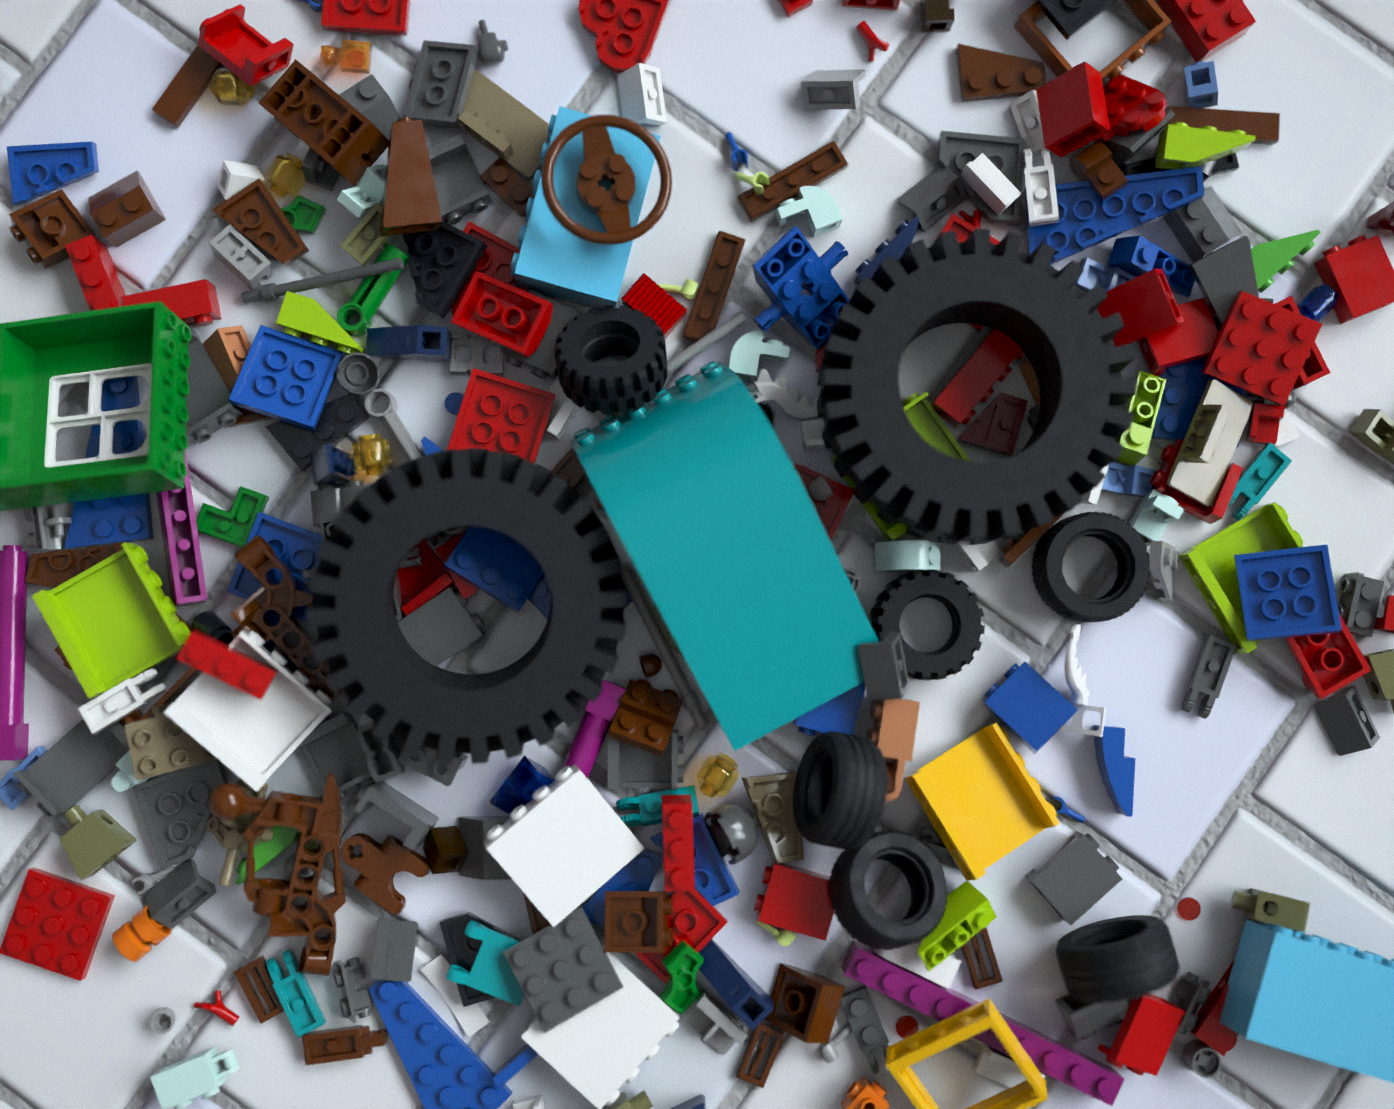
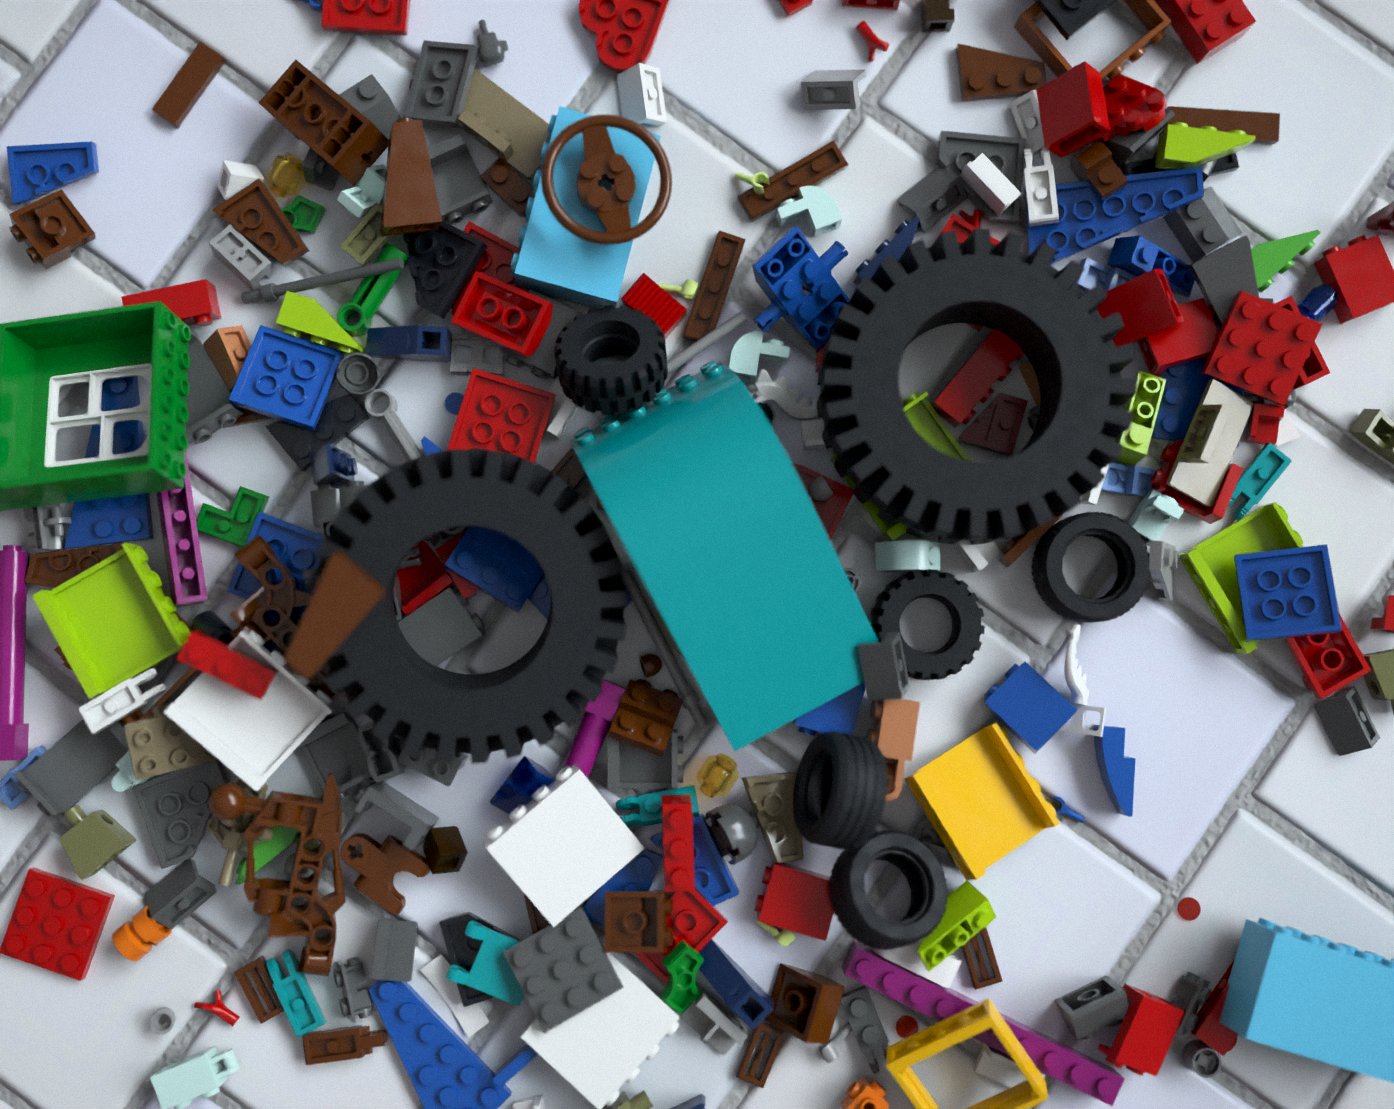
(96, 273): red brick -> none
(125, 209): reddish brown slope -> none
(149, 880): light grey hand -> none
(230, 89): clear yellow head -> none
(242, 47): red panel -> none
(334, 611): none -> reddish brown slope
(352, 56): clear orange plate -> none
(371, 454): clear yellow head -> none
(479, 861): dark grey slope -> none
(737, 155): blue hand -> none
(1075, 878): dark grey panel -> none
(1117, 959): black tyre -> none
(1201, 84): medium blue brick -> none
(1209, 674): dark grey hinge -> none
(1279, 910): olive torso -> none
(1359, 602): dark grey bracket -> none

